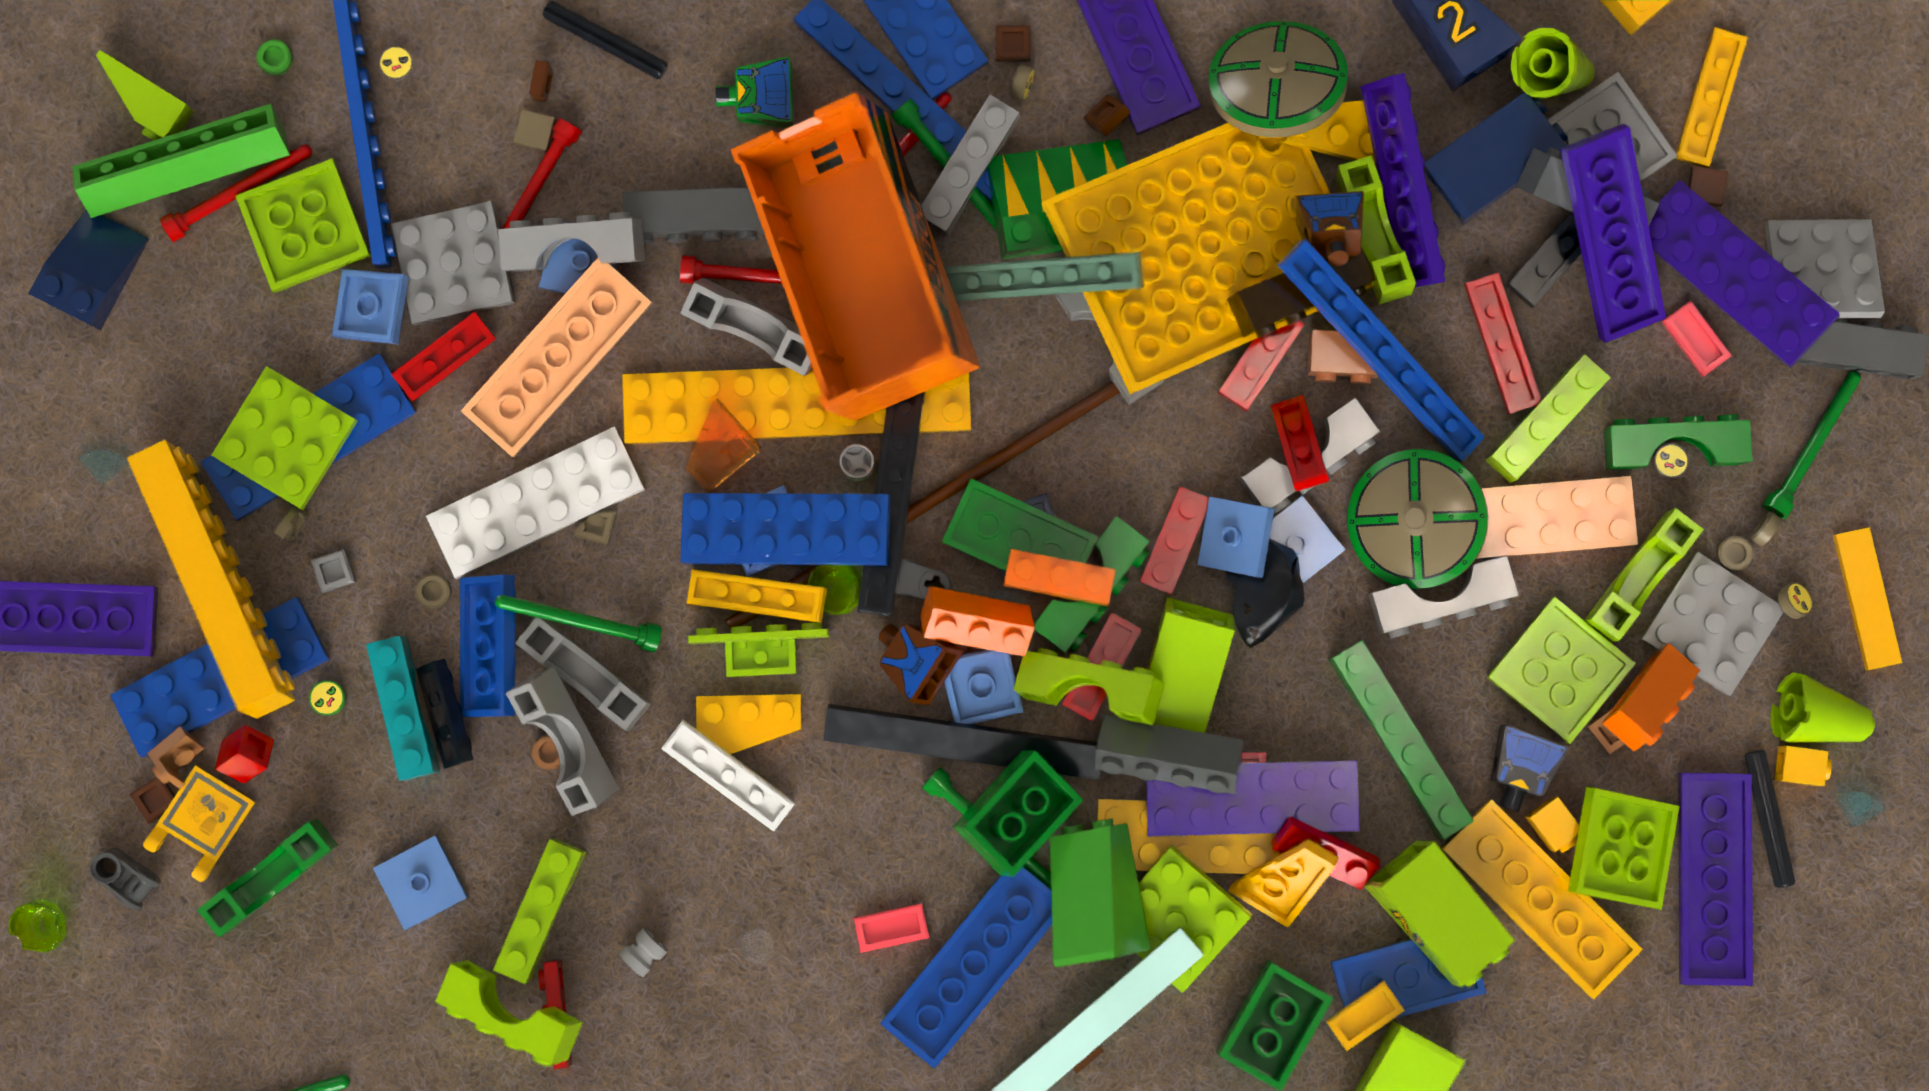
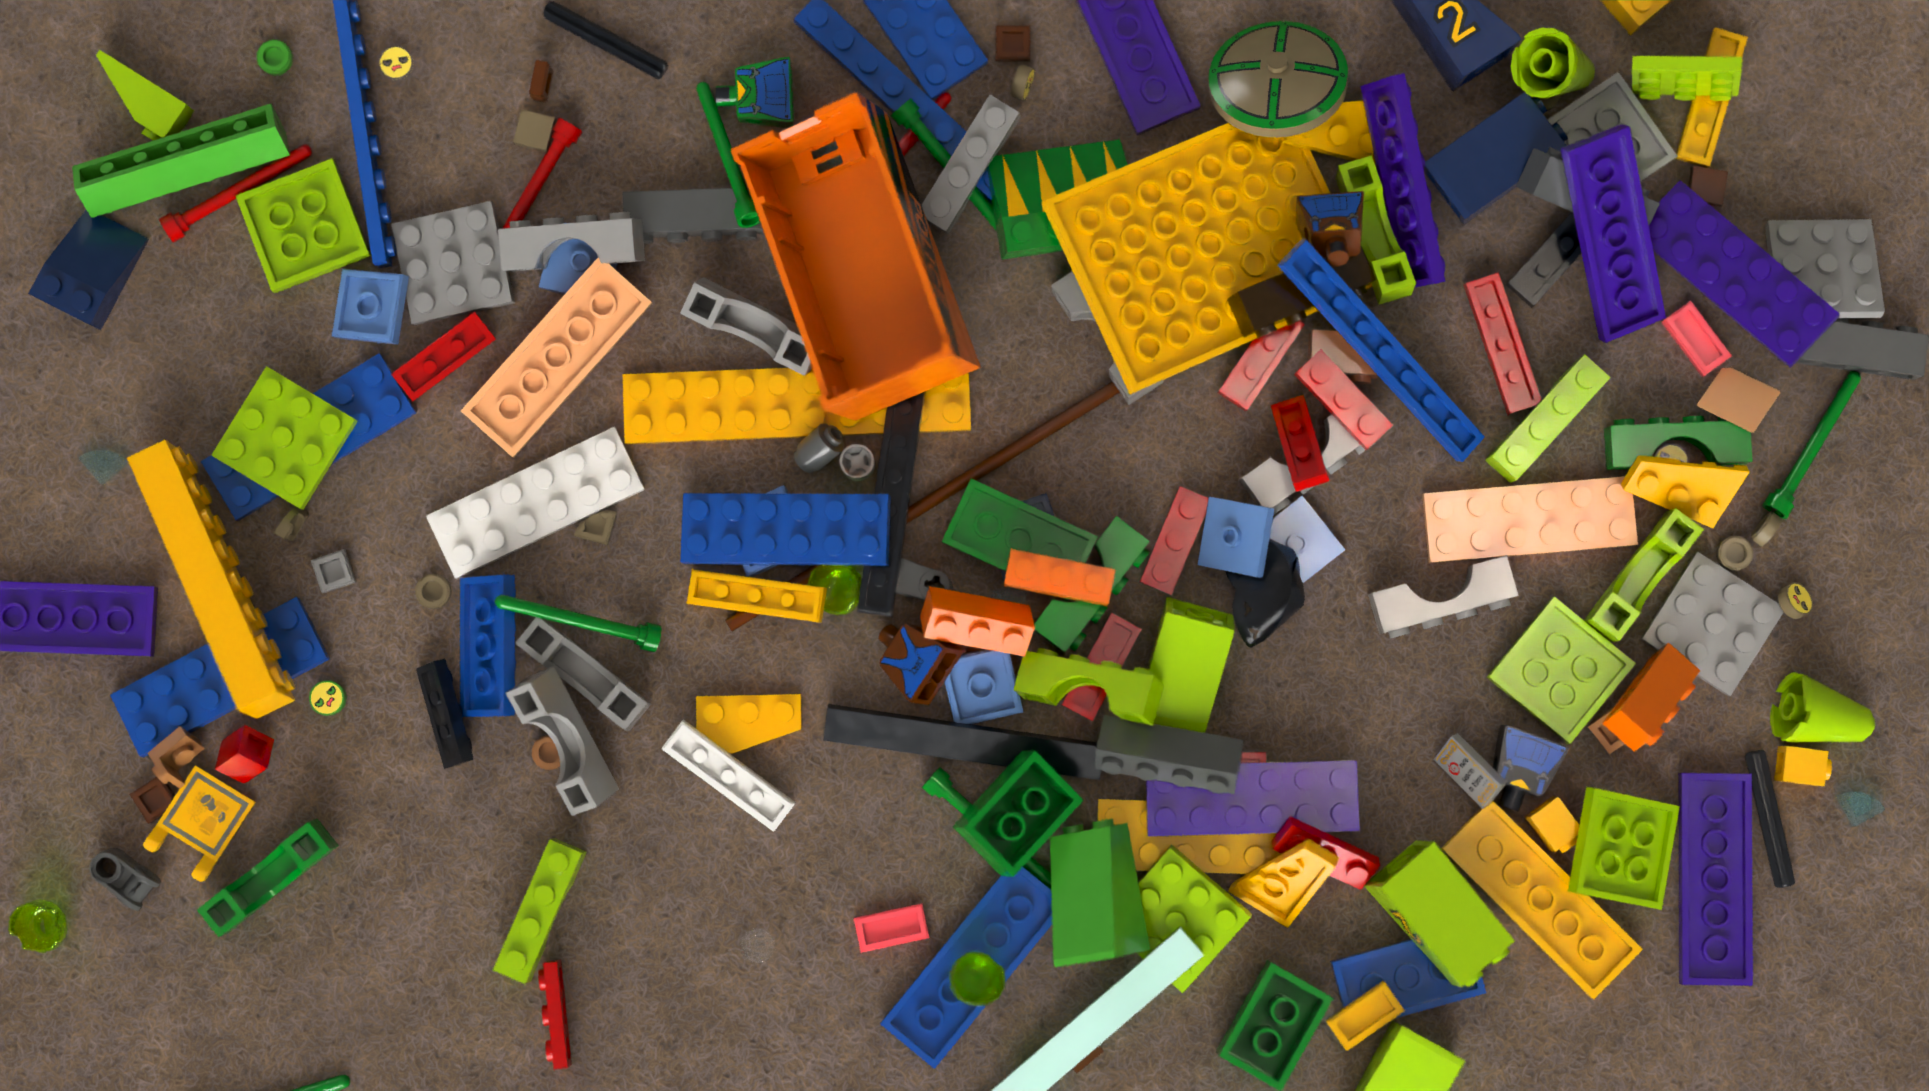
(399, 702): teal arch -> none
(420, 882): medium blue plate -> none
(472, 995): lime arch -> none
(641, 954): light grey wheel -> none
(693, 270): red piece -> none
(720, 448): clear orange wing -> none
(744, 207): none -> green piece
(760, 652): lime bracket -> none
(819, 448): none -> dark grey brick
(976, 979): none -> clear neon green hair
(1046, 276): sand green tile -> none
(1106, 115): reddish brown tile -> none
(1343, 399): none -> plate
(1401, 739): green arch -> none
(1417, 518): dish -> none
(1470, 770): none -> light grey tile
(1686, 77): none -> lime plate
(1694, 489): none -> yellow wing
(1738, 399): none -> light nougat sticker
(1867, 599): yellow tile -> none

